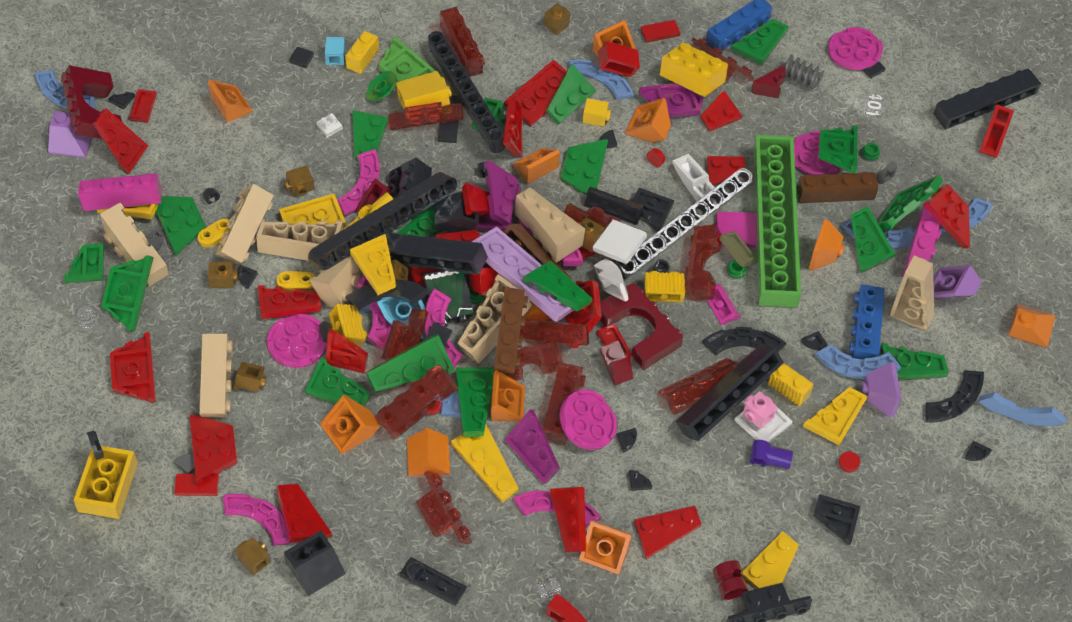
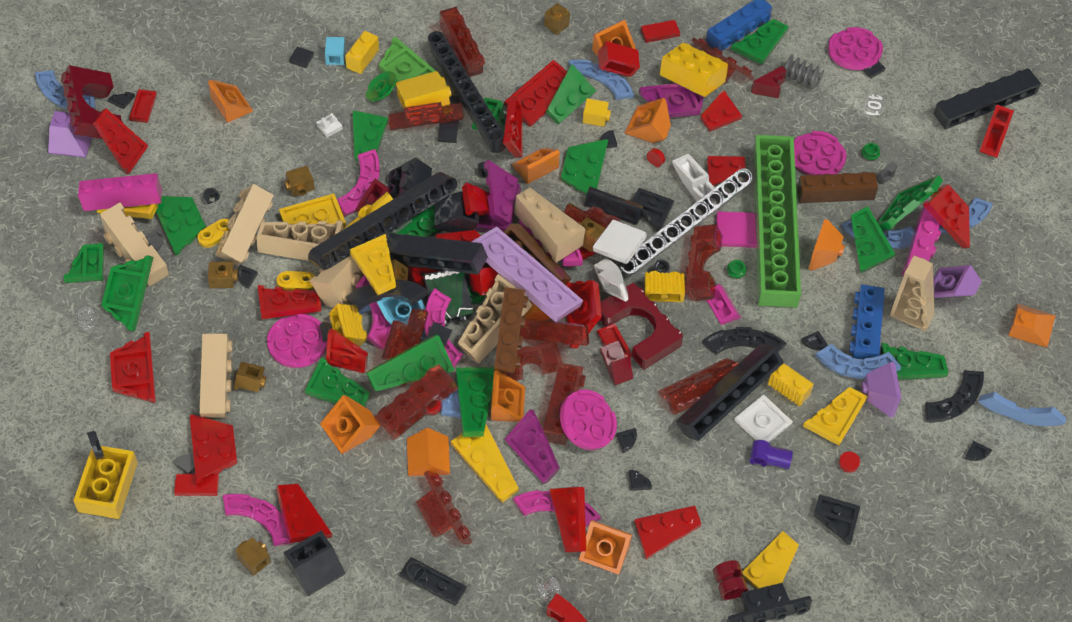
(553, 280): green wing -> none
(738, 249): olive tile -> none
(759, 409): bright pink brick -> none
(839, 147): green wing -> none

